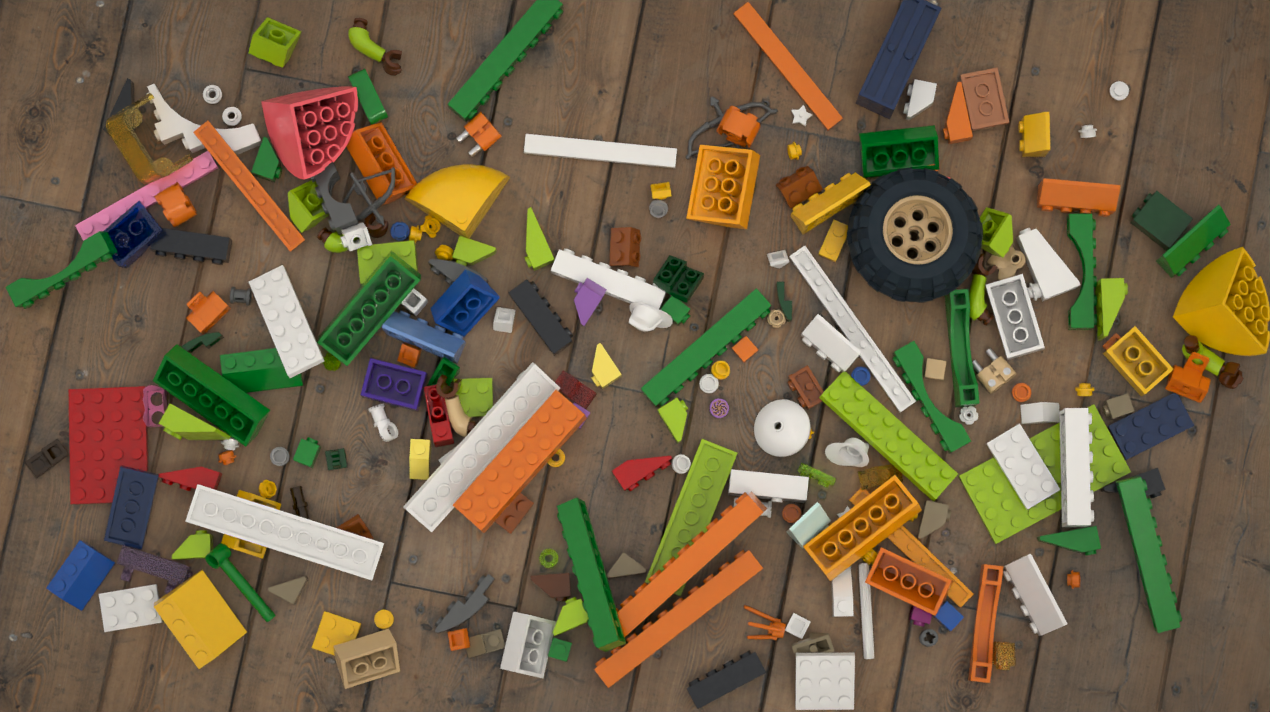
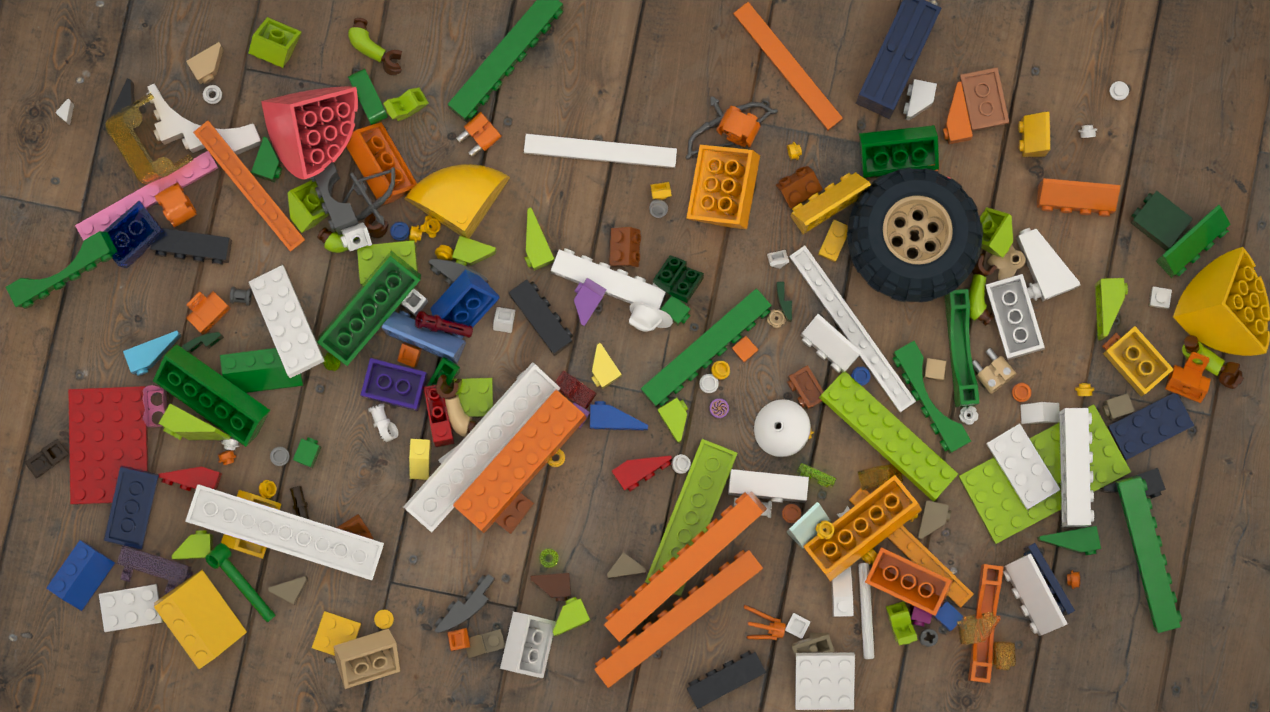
(65, 111): none -> white slope
(148, 354): none -> medium azure slope
(206, 63): none -> tan slope
(236, 120): white plate -> none
(336, 459): dark green tile -> none
(406, 105): none -> lime brick
(437, 323): none -> dark red pin
(560, 649): green brick -> none
(591, 575): green brick -> none
(610, 418): none -> blue slope
(801, 116): white piece -> none
(829, 529): none -> yellow plate
(850, 453): white piece -> none
(901, 623): none -> lime brick
(977, 630): none -> clear yellow slope
(1054, 586): none -> dark blue plate
(1080, 232): green arch -> none
(1160, 297): none -> white plate

